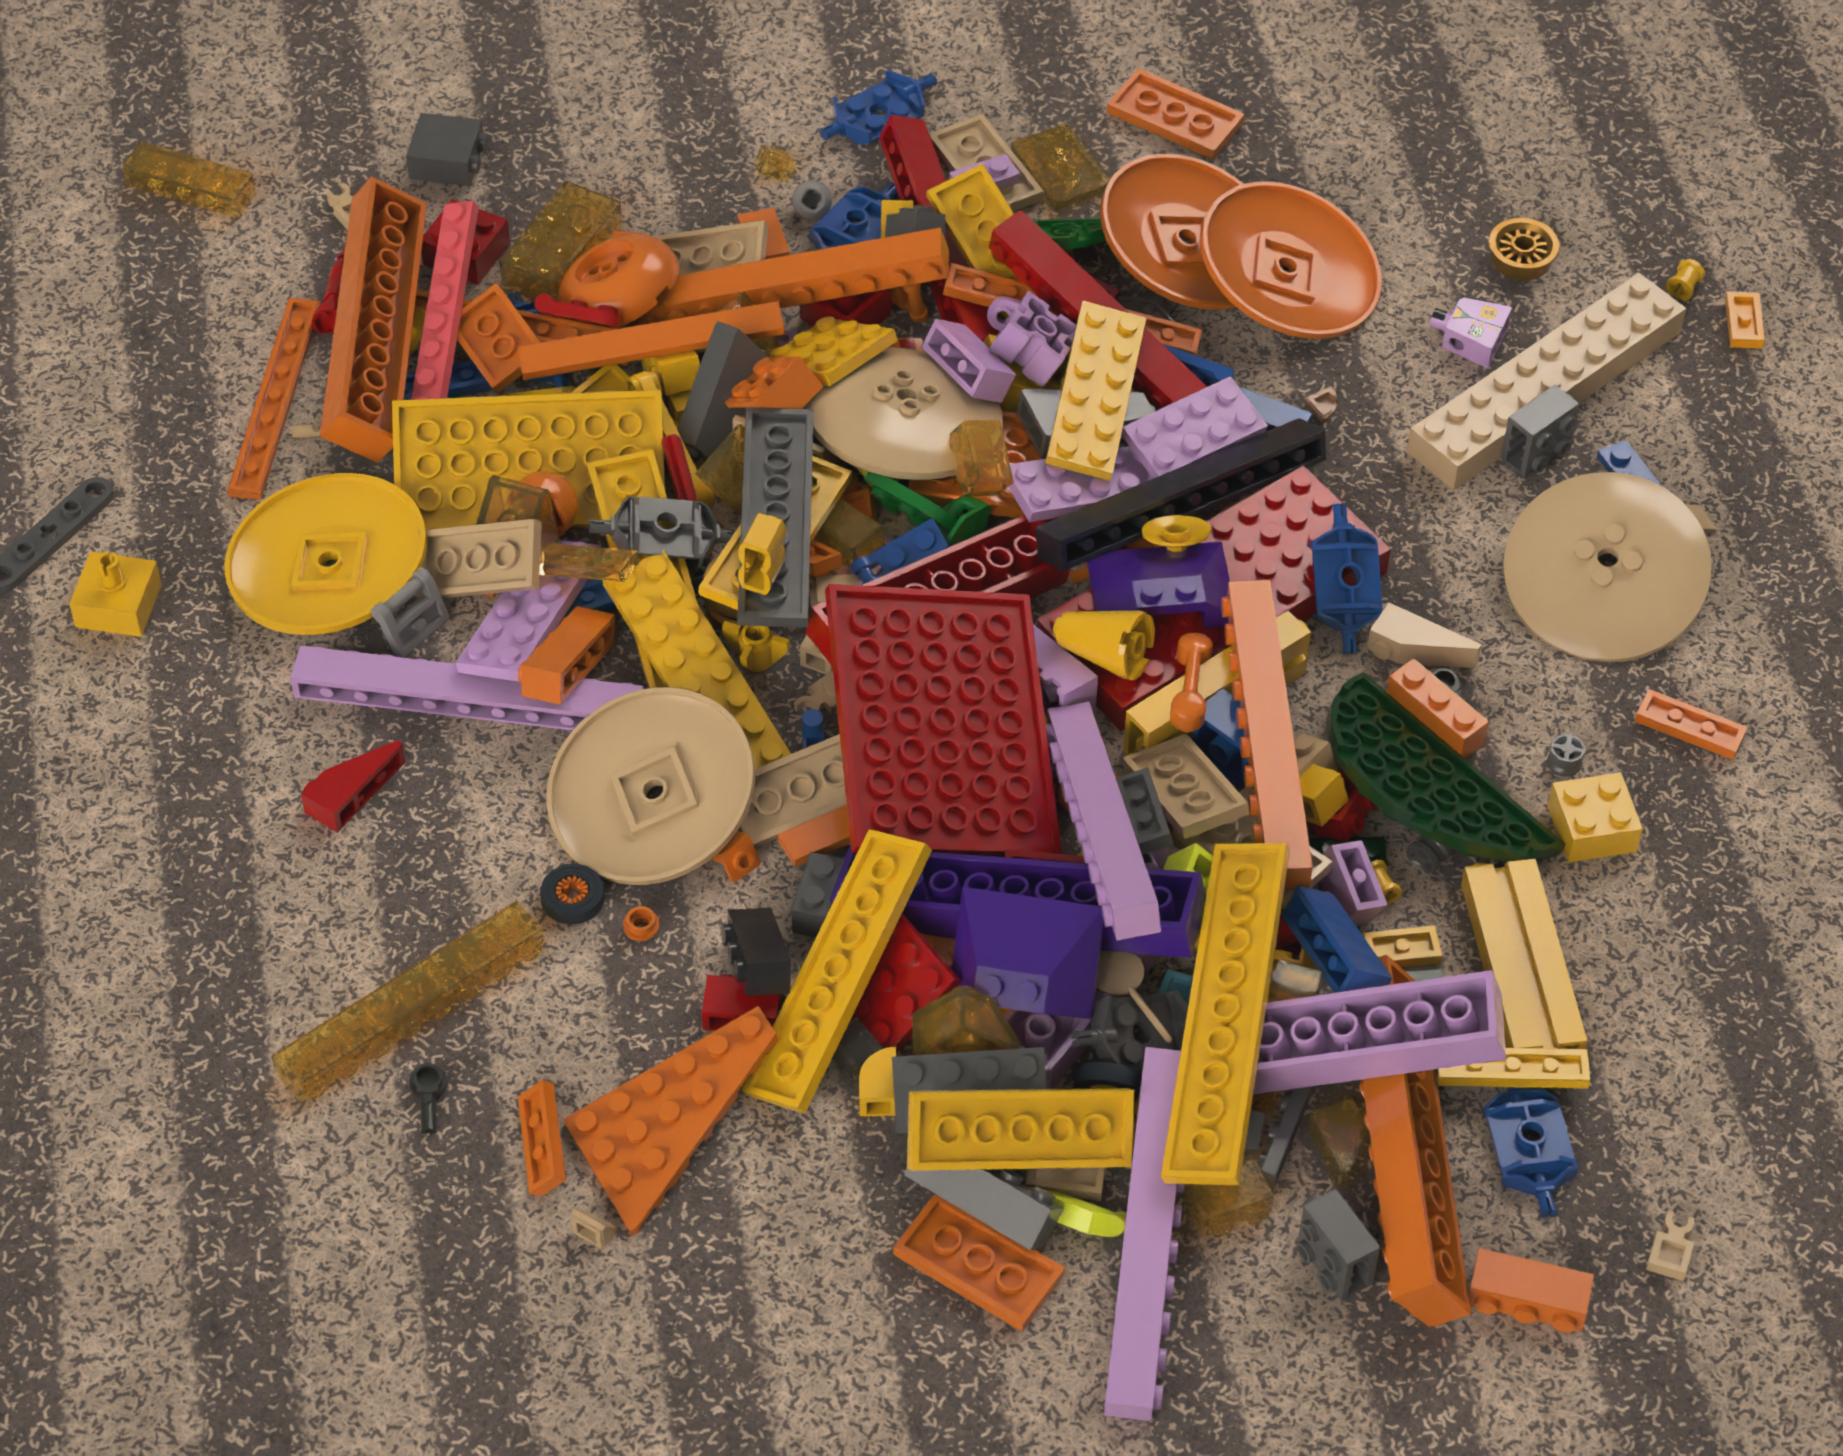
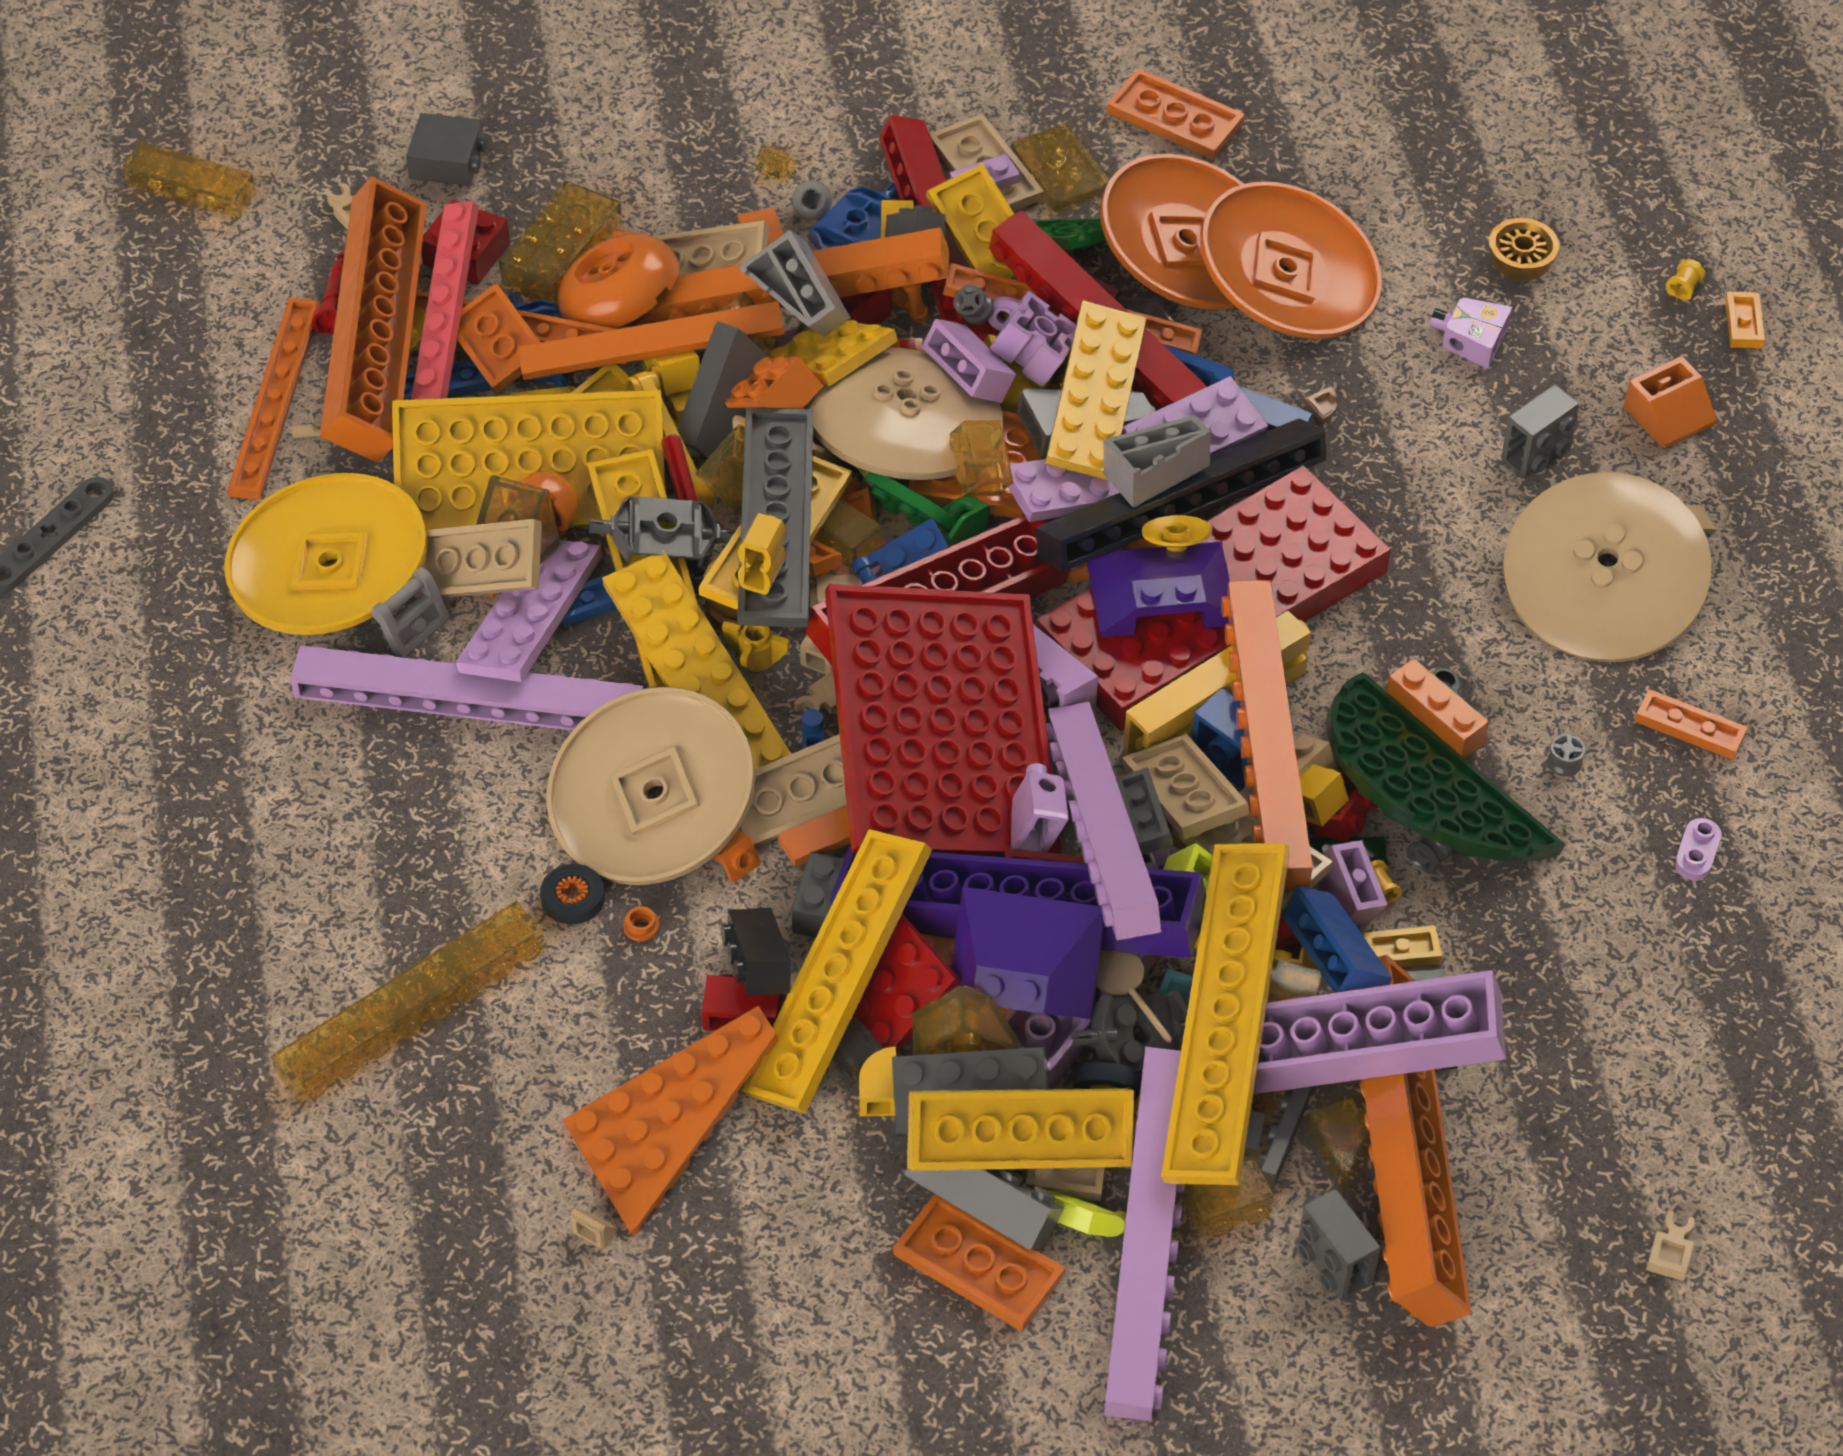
(115, 593): yellow brick -> none
(348, 786): red slope -> none
(428, 1083): pearl dark grey plate -> none
(541, 1138): orange plate -> none
(567, 655): orange brick -> none
(578, 310): red plate -> none
(588, 562): clear yellow plate -> none
(798, 282): none -> light grey wedge
(894, 95): blue plate -> none
(974, 297): none -> dark grey wheel
(1038, 810): none -> lavender torso
(1108, 639): yellow cone -> none
(1156, 457): none -> light grey wedge
(1188, 706): orange piece -> none
(1338, 604): blue plate -> none
(1406, 636): tan slope -> none
(1524, 952): yellow brick -> none
(1524, 1069): yellow plate -> none
(1525, 1164): blue plate -> none
(1530, 1290): orange brick -> none
(1576, 357): tan brick -> none
(1594, 817): yellow brick -> none
(1624, 459): plate -> none
(1670, 402): none -> orange slope
(1698, 846): none -> lavender plate

